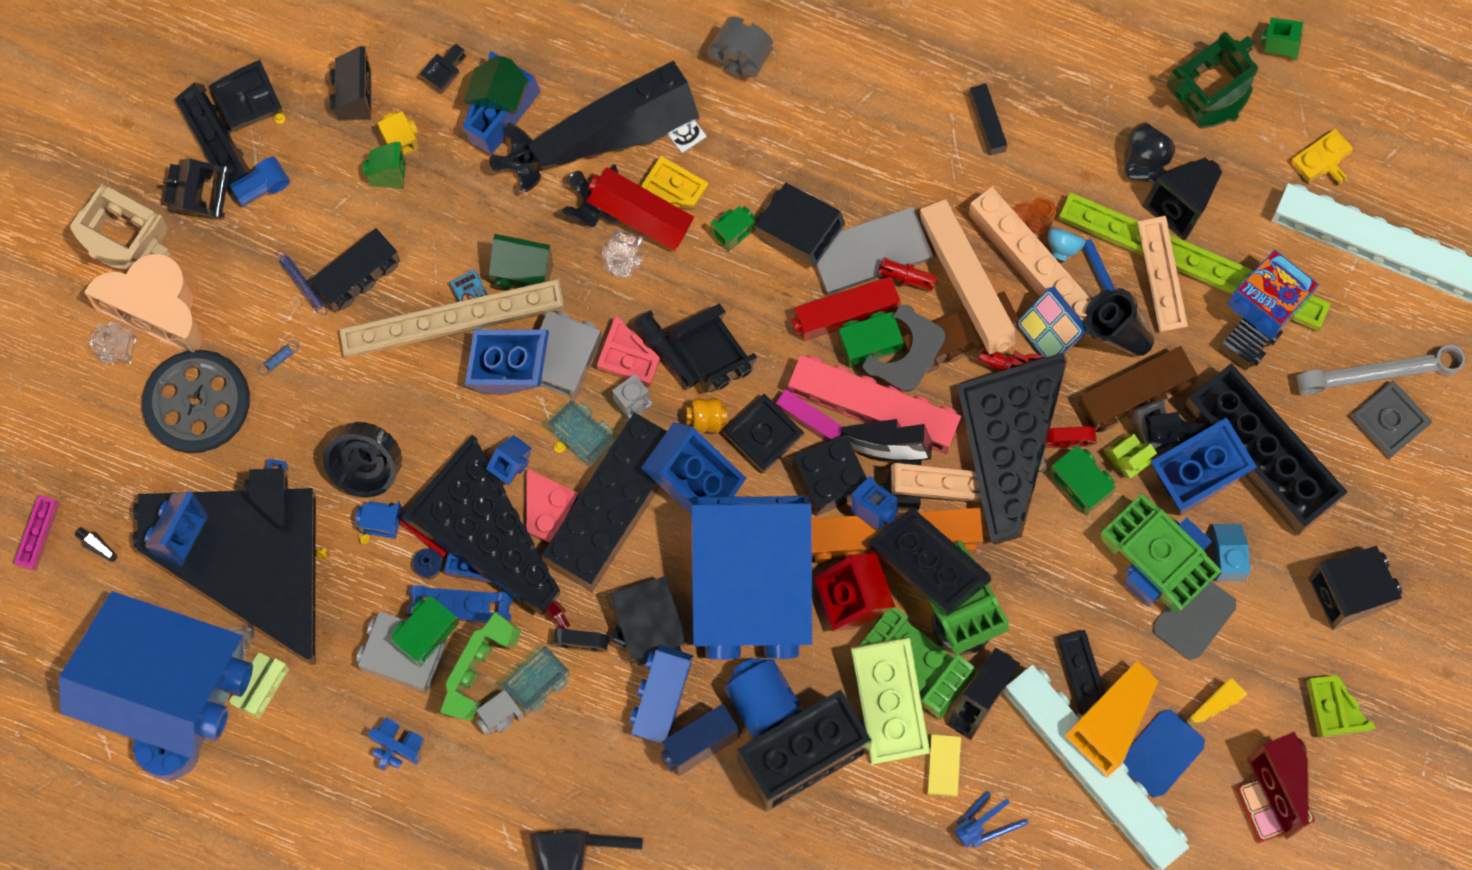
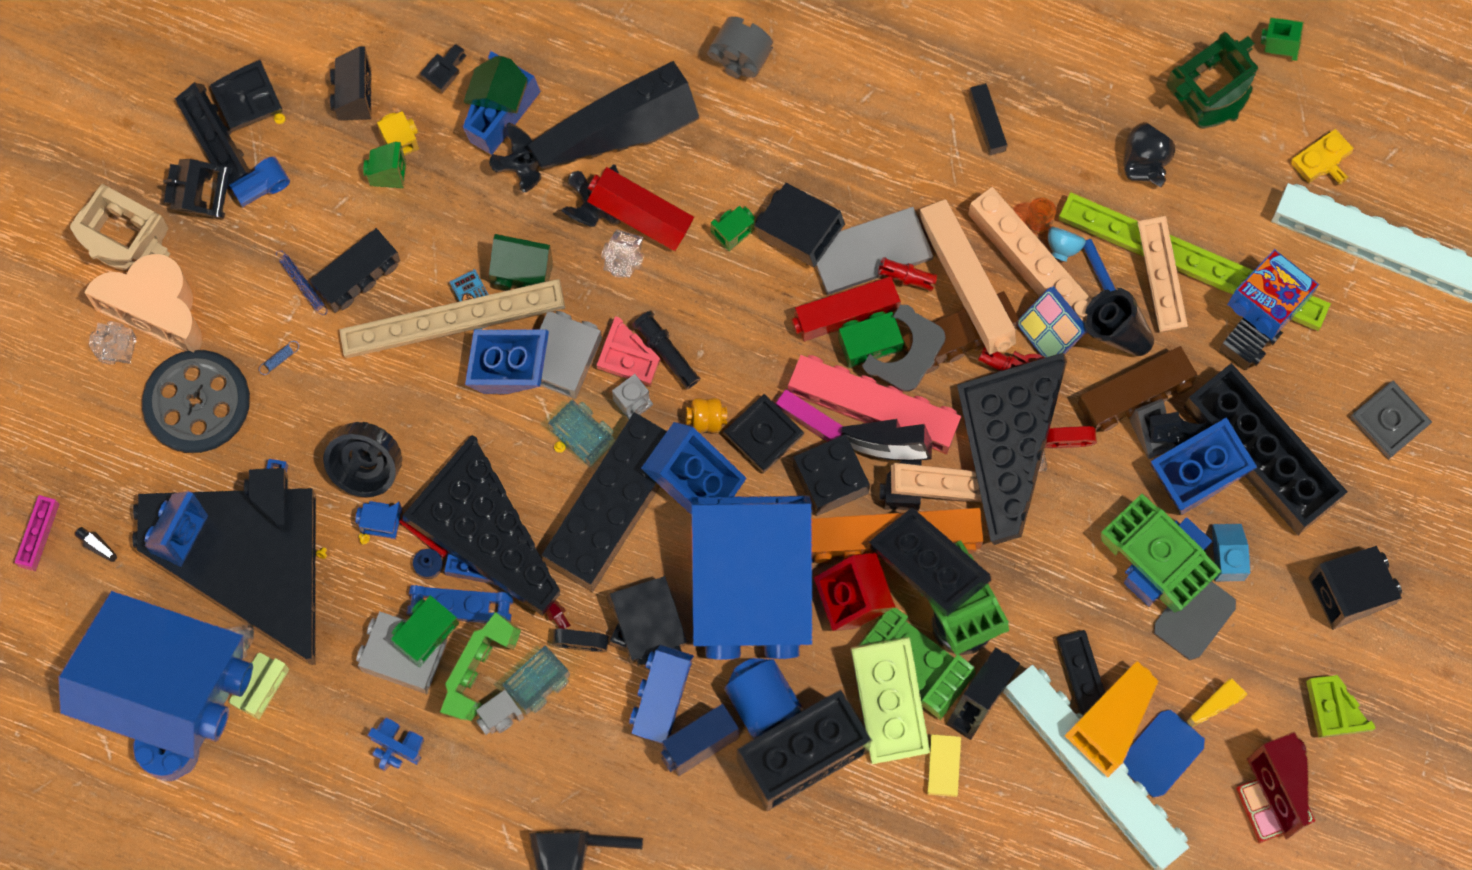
(509, 459): blue brick -> none
(547, 506): coral wing -> none
(675, 184): yellow wing -> none
(687, 136): white sticker -> none
(711, 350): black panel -> none
(874, 504): blue window -> none
(970, 830): blue plant -> none
(1083, 479): green brick -> none
(1129, 454): lime brick -> none
(1183, 195): black slope -> none
(1318, 380): light grey piece -> none

